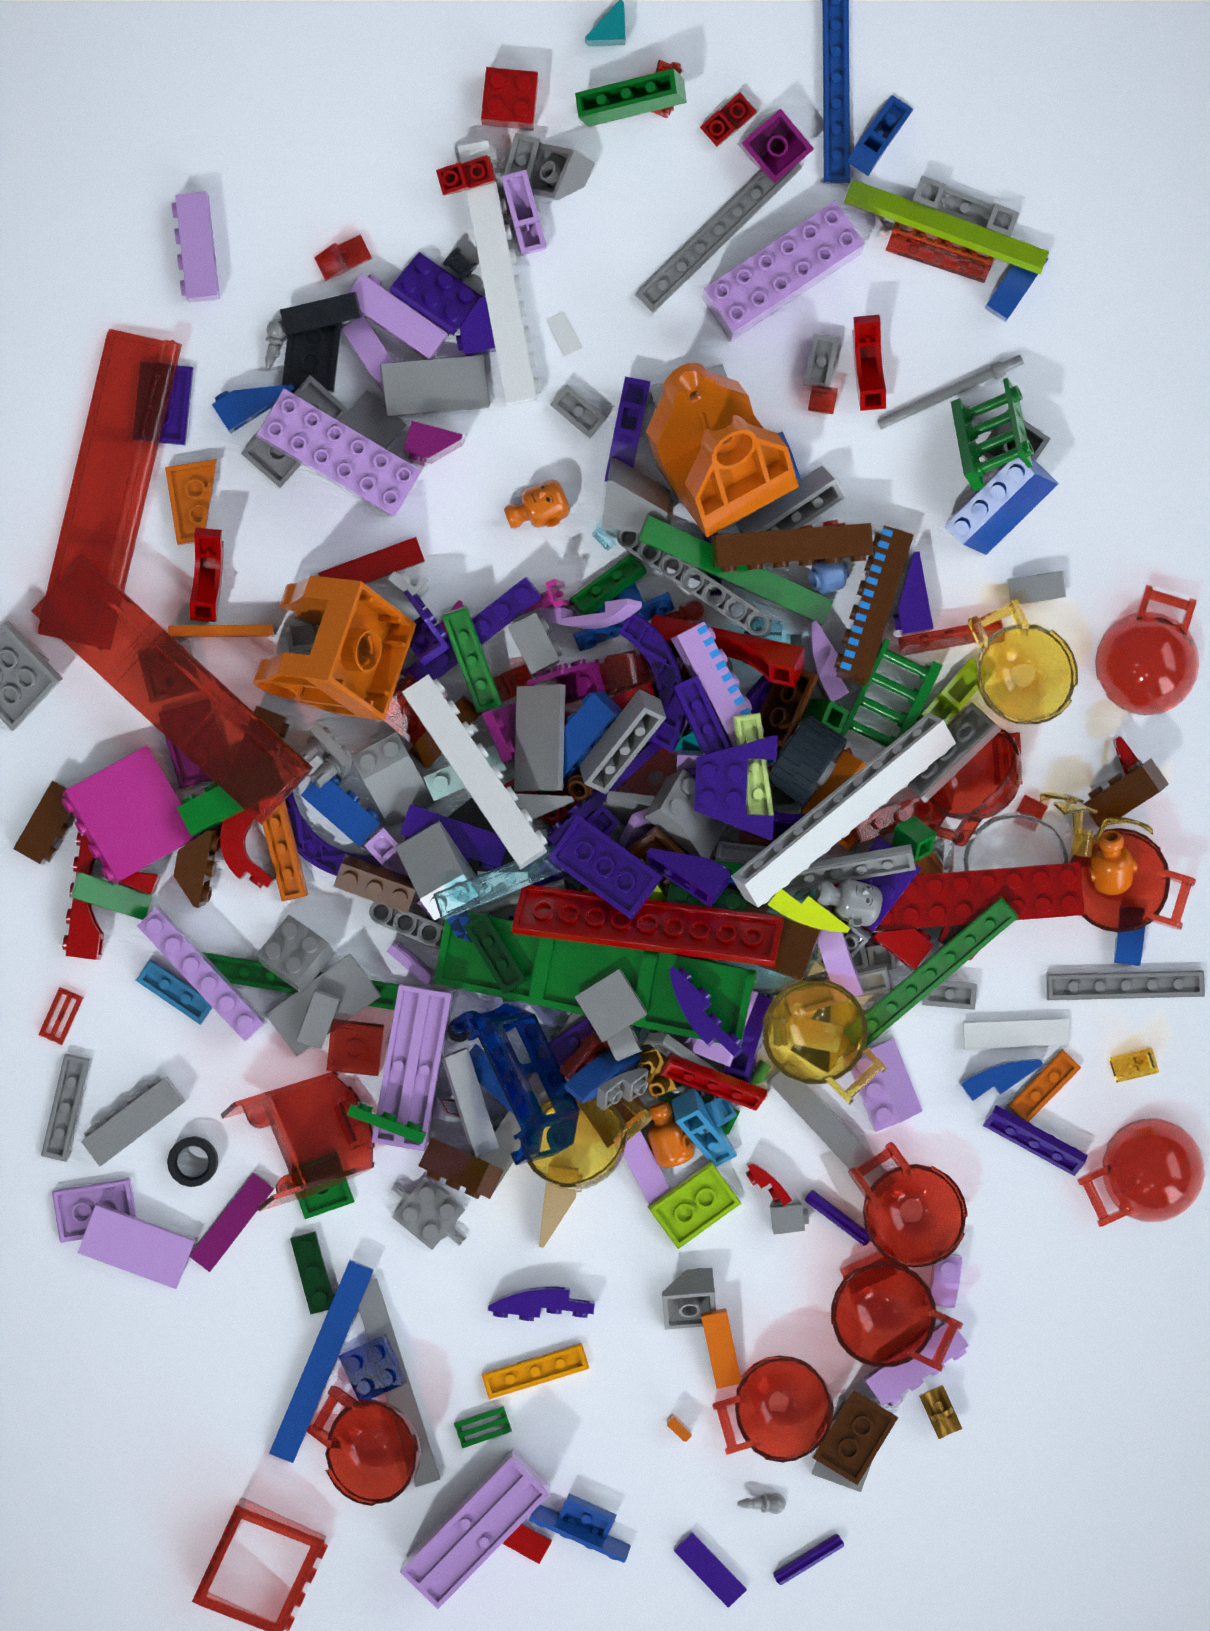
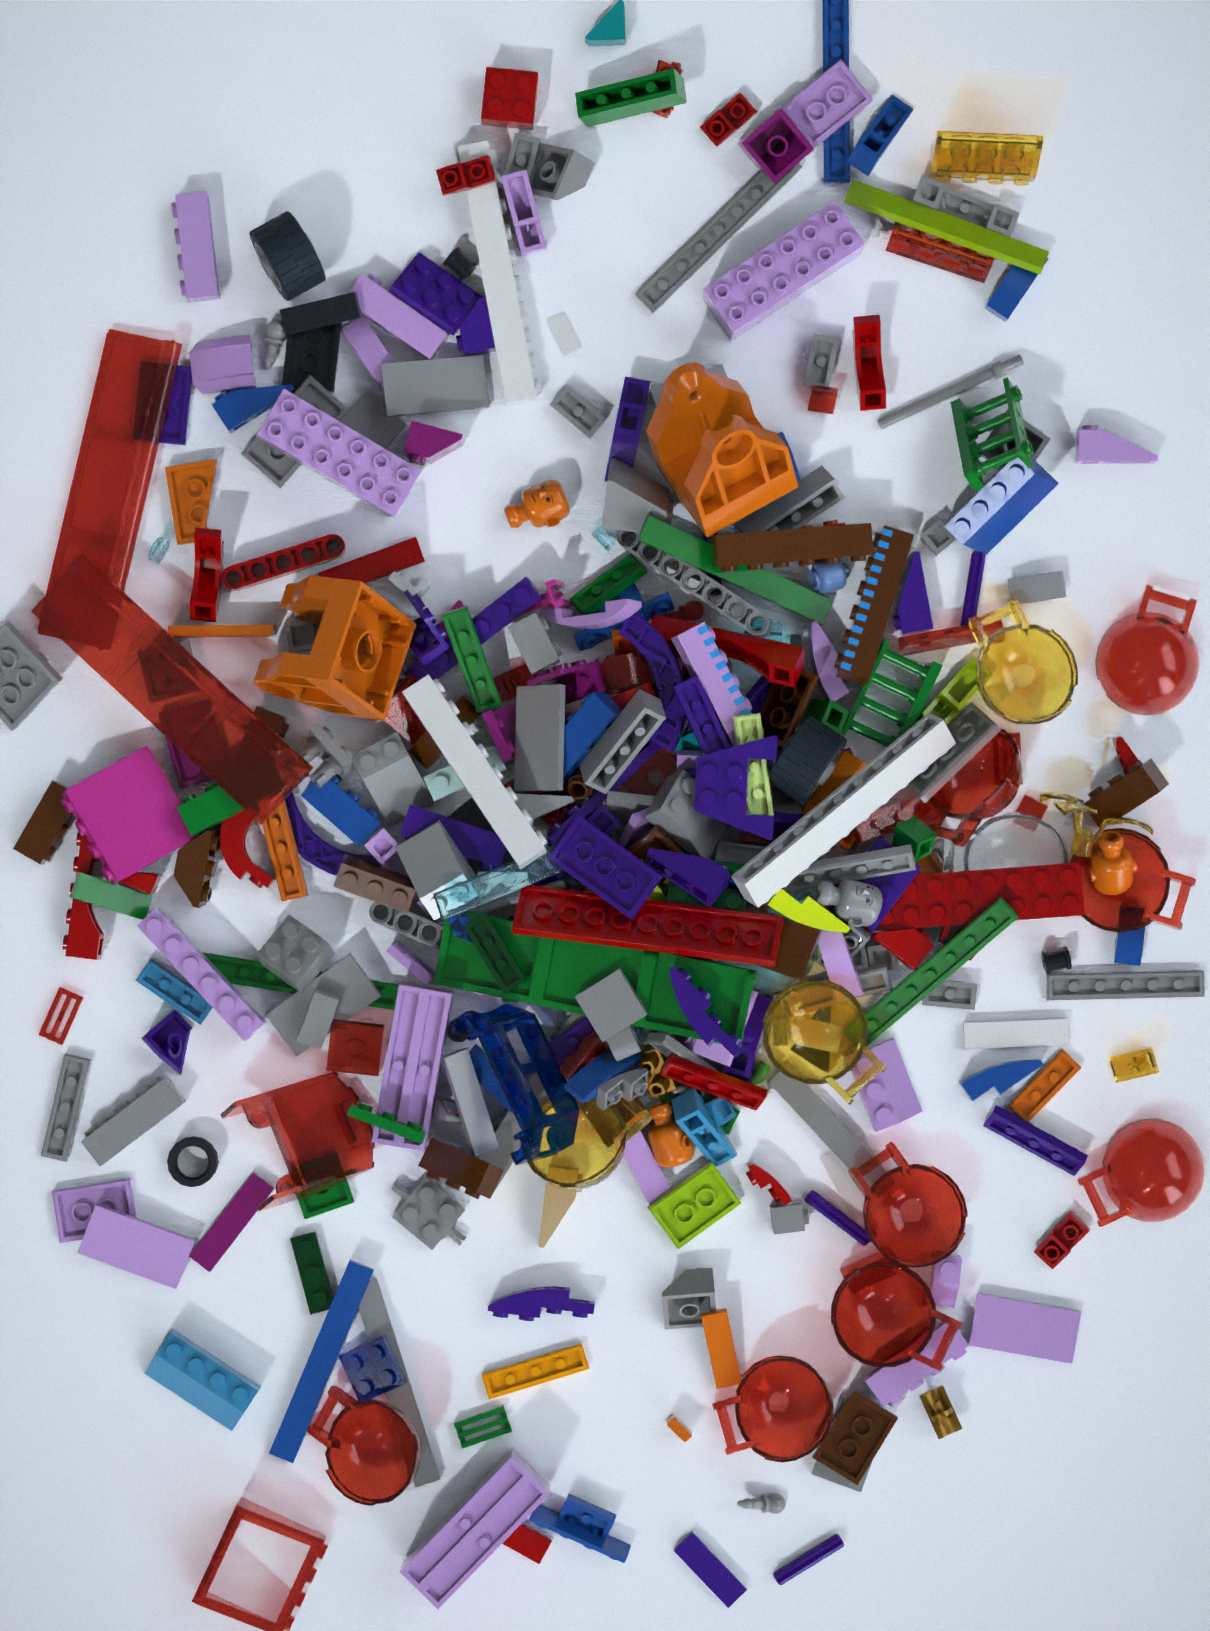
(158, 550): none -> clear light blue tile
(170, 1040): none -> dark purple slope
(202, 1380): none -> dark azure slope
(223, 364): none -> lavender slope
(270, 562): none -> red beam
(287, 256): none -> black wheel
(342, 257): clear red slope -> none
(620, 643): none -> orange tile
(827, 104): none -> lavender tile
(937, 537): none -> light grey plate
(973, 587): none -> dark purple axle
(985, 157): none -> clear yellow slope
(1024, 1328): none -> lavender tile
(1056, 960): none -> black bush
(1061, 1240): none -> red slope
(1104, 447): none -> lavender slope

